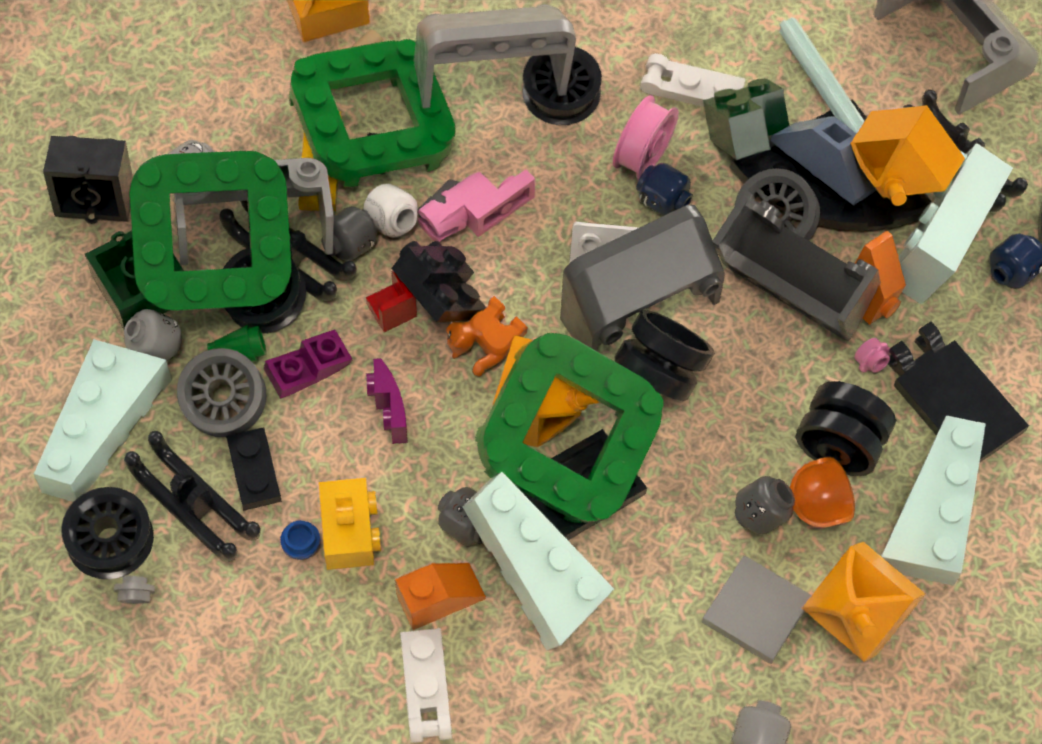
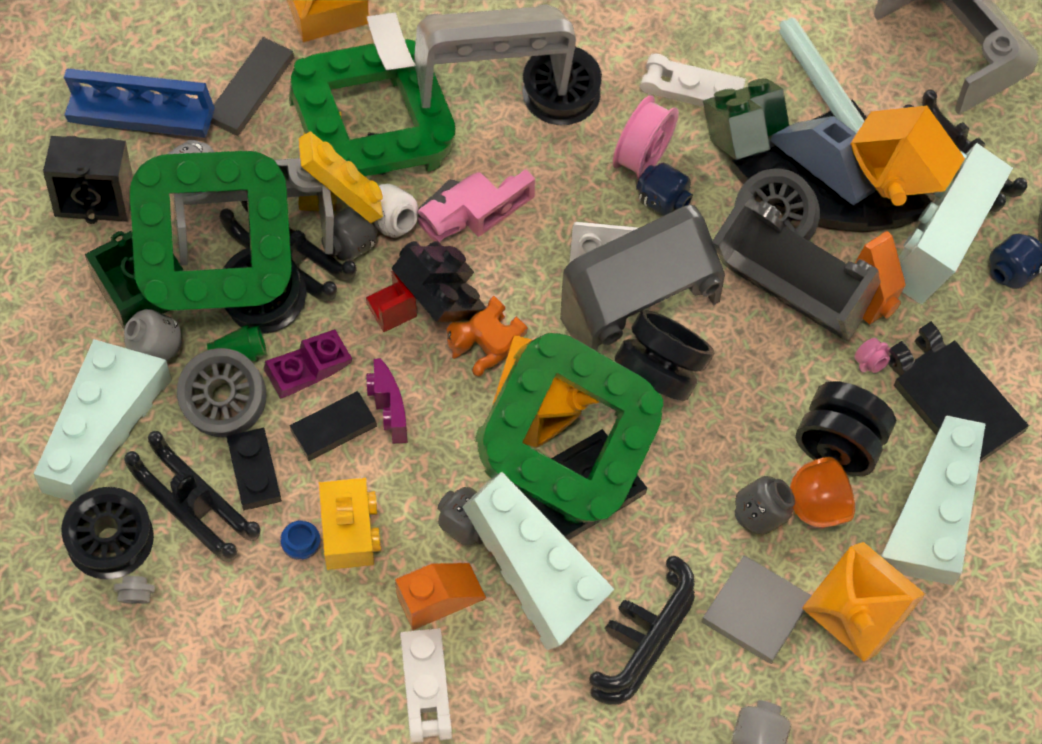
(138, 107): none -> blue fence
(251, 86): none -> dark grey tile
(333, 425): none -> black tile
(340, 177): none -> yellow plate
(389, 41): none -> white sticker
(648, 647): none -> black piece

